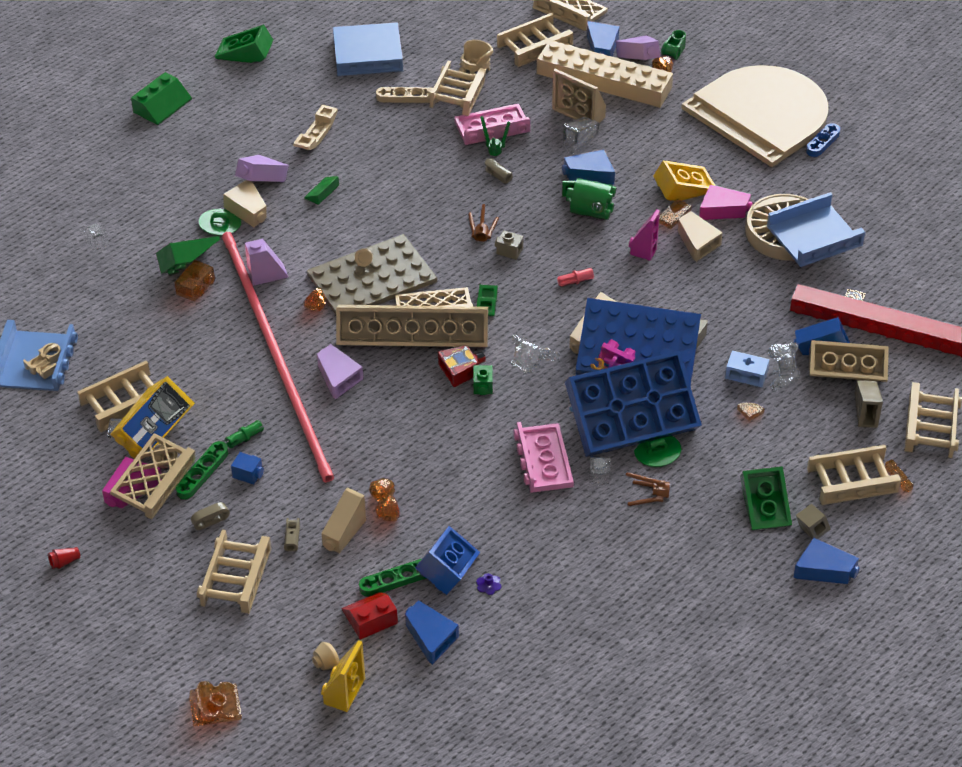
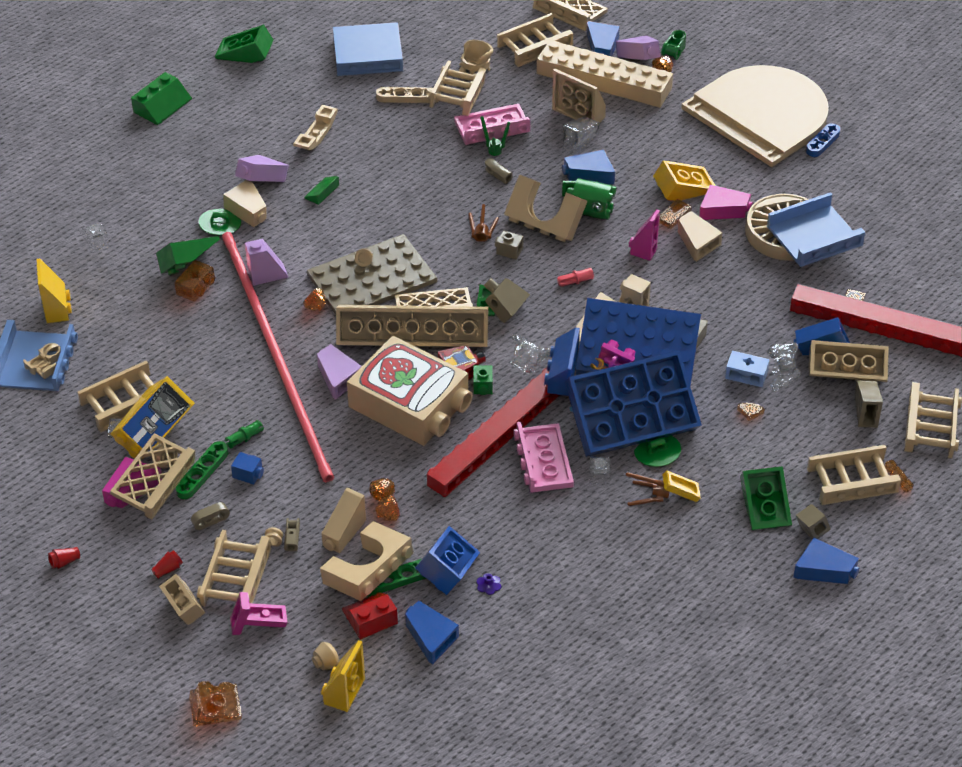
(53, 294): none -> yellow slope
(167, 564): none -> red cone
(182, 599): none -> tan brick
(256, 614): none -> dark pink bracket
(275, 536): none -> tan bush
(362, 579): none -> tan arch
(409, 391): none -> brick
(490, 436): none -> red brick
(505, 298): none -> dark tan torso
(521, 209): none -> tan arch
(563, 362): none -> blue slope
(635, 291): none -> tan brick
(681, 486): none -> yellow tile

